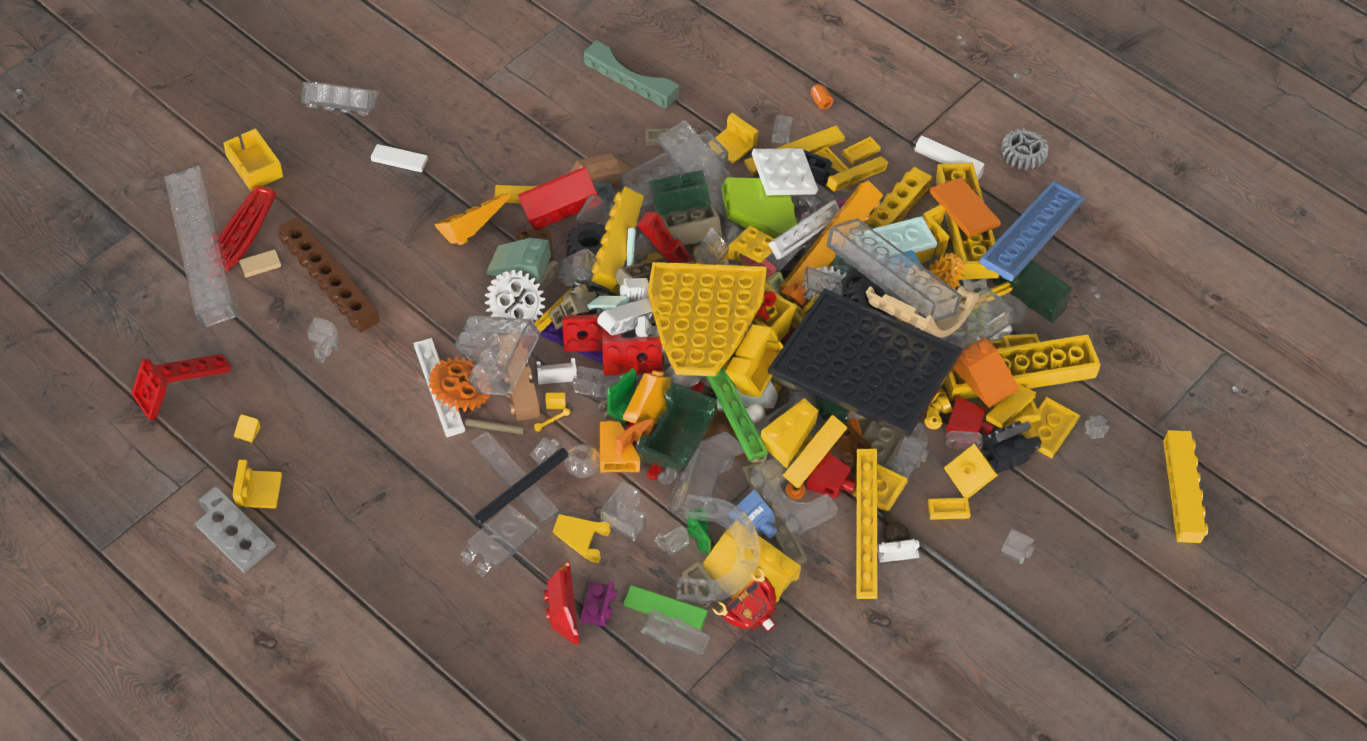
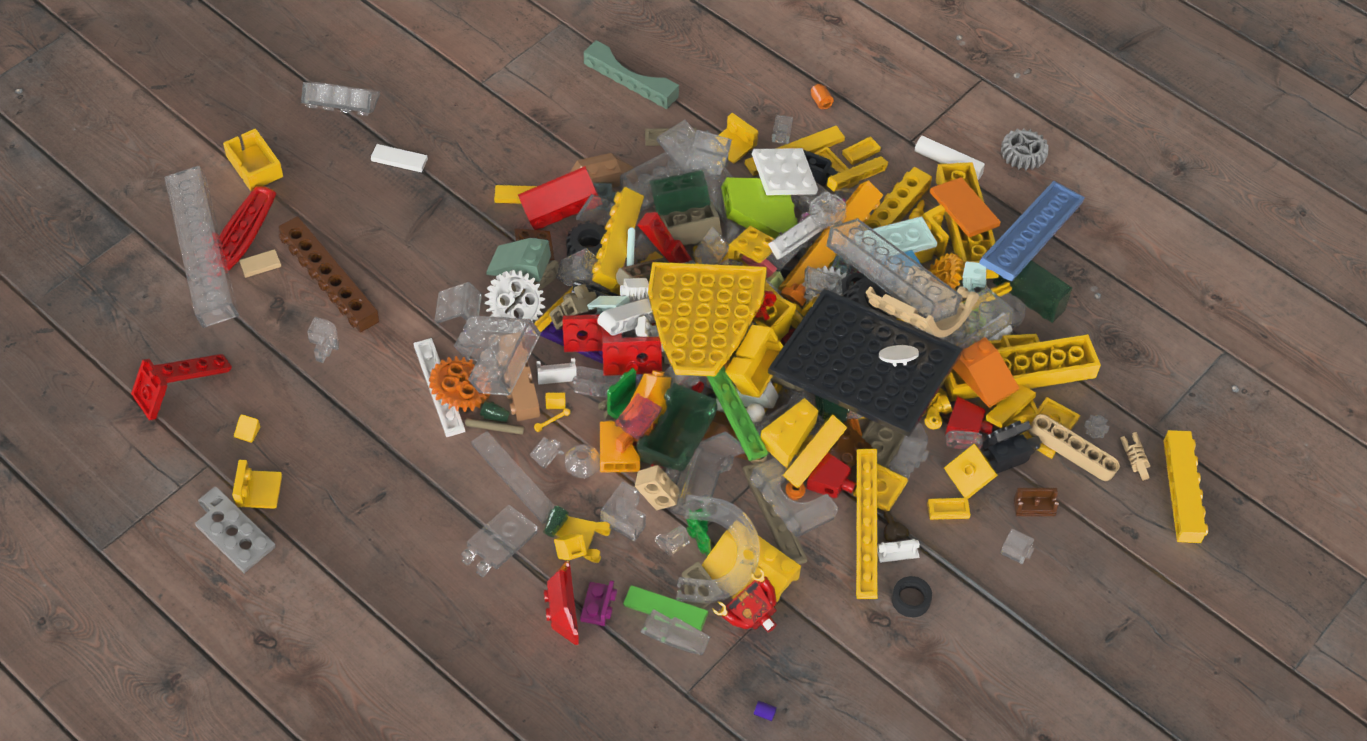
(458, 301): none -> clear bracket
(462, 226): light orange wedge -> none
(494, 412): none -> clear green cone
(520, 486): black axle -> none
(556, 519): none -> clear green cone
(570, 546): none -> yellow panel
(638, 416): none -> clear pink plate
(657, 487): none -> tan brick
(708, 152): none -> clear brick
(759, 514): medium blue torso -> none
(765, 710): none -> dark purple hinge
(824, 202): none -> clear plate
(898, 354): none -> white piece
(915, 583): none -> black tyre
(918, 211): none -> yellow bar
(974, 276): none -> light aqua hinge
(1036, 502): none -> reddish brown hinge
(1081, 451): none -> tan beam
(1136, 455): none -> tan hinge

